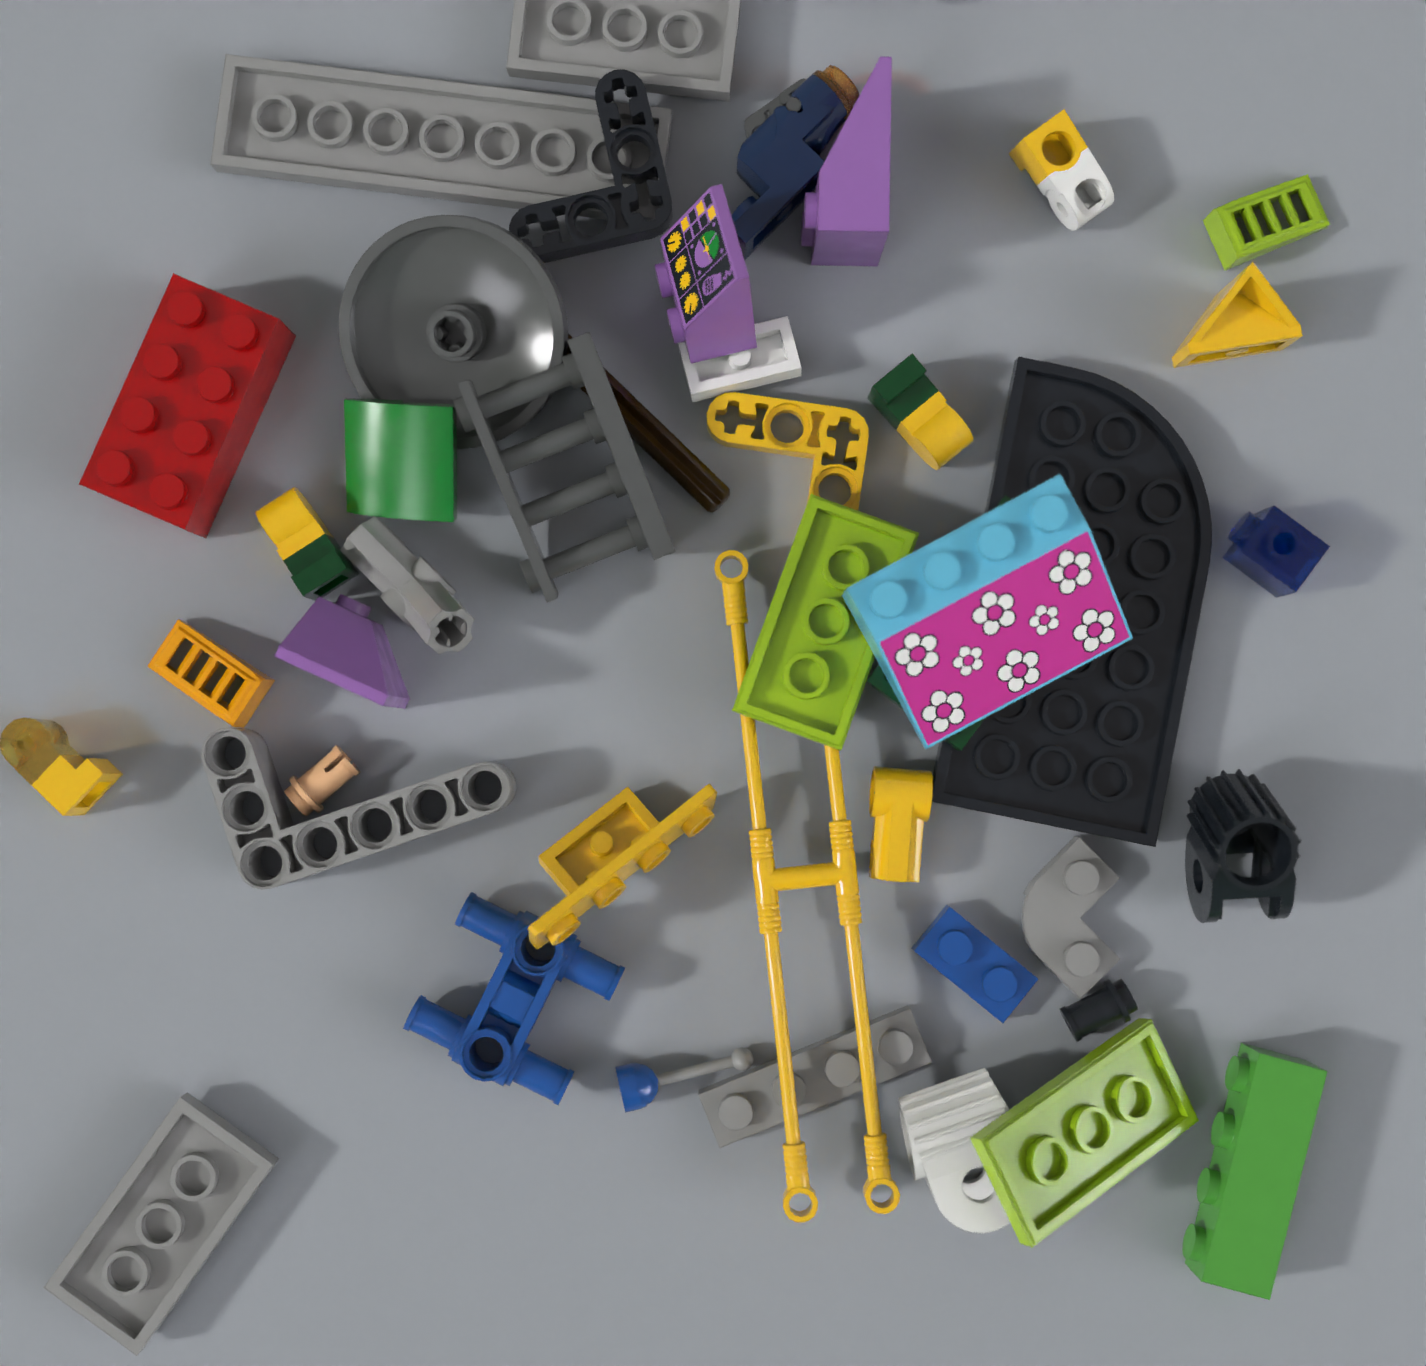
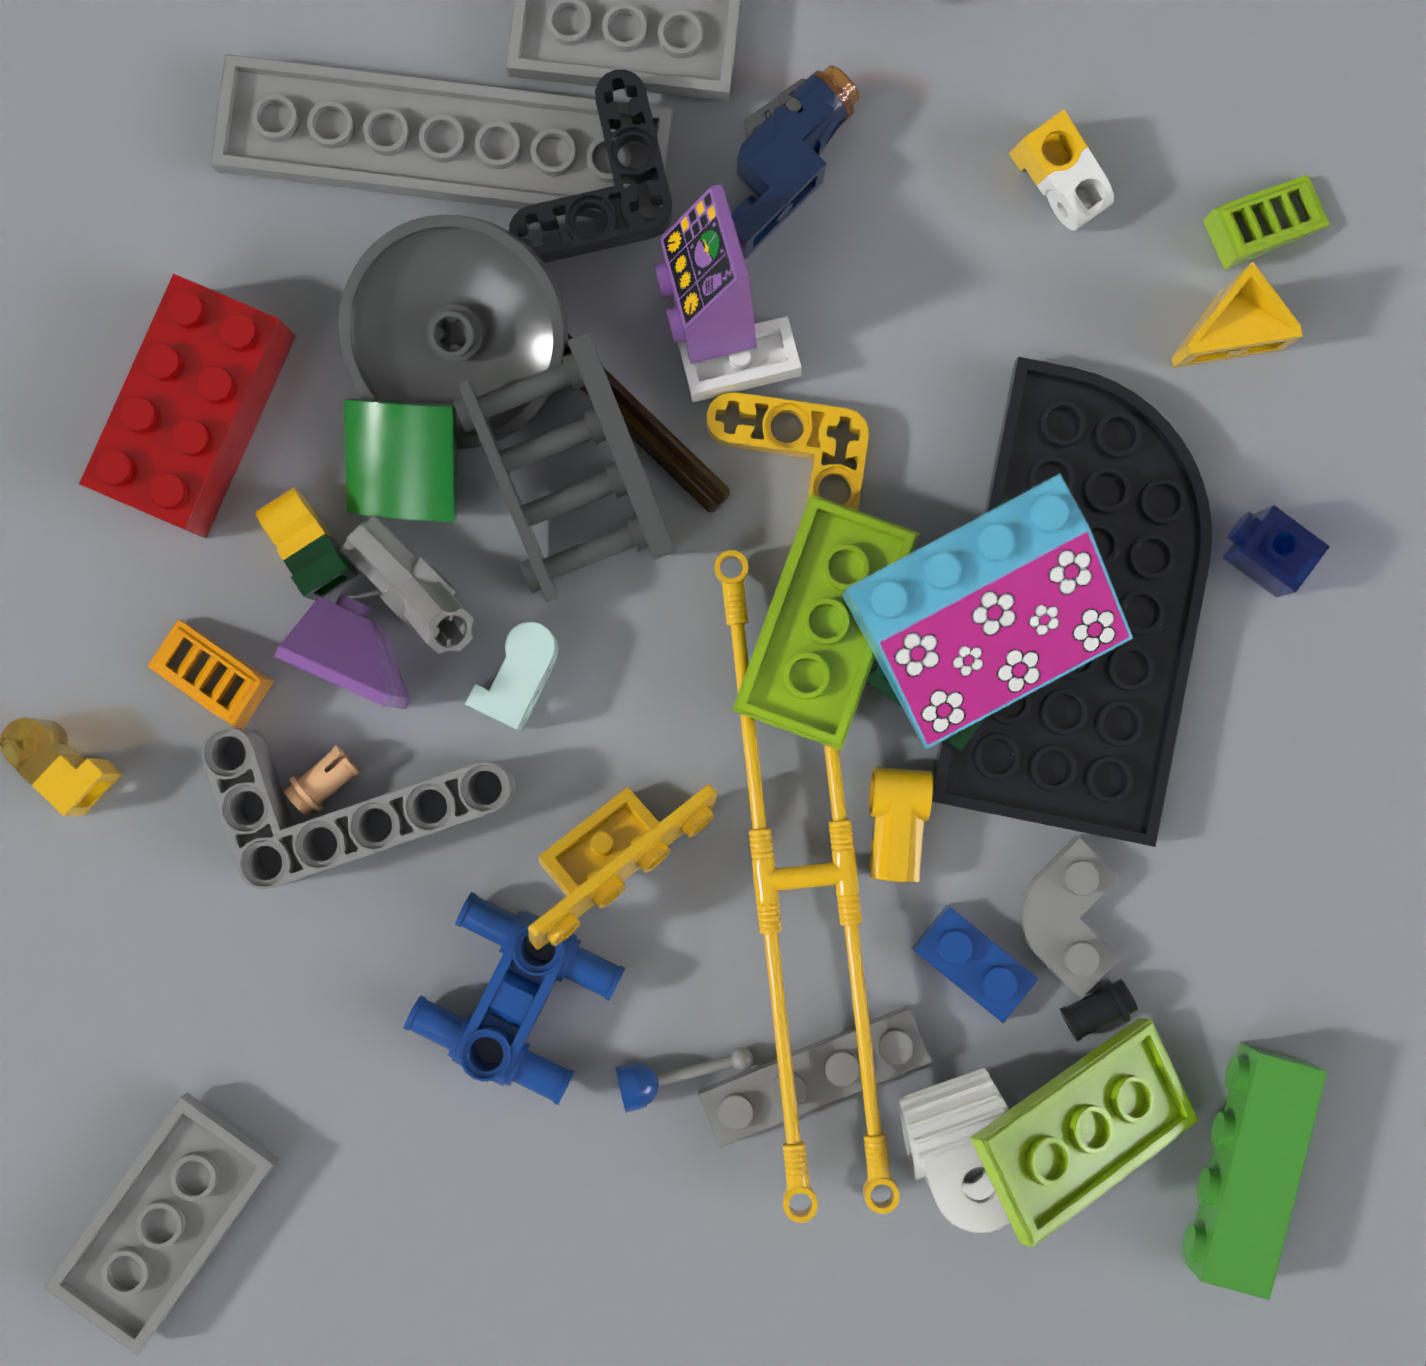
(528, 663): none -> light aqua leg
(851, 204): medium lavender slope -> none
(920, 413): leg -> none
(1235, 818): black piece -> none

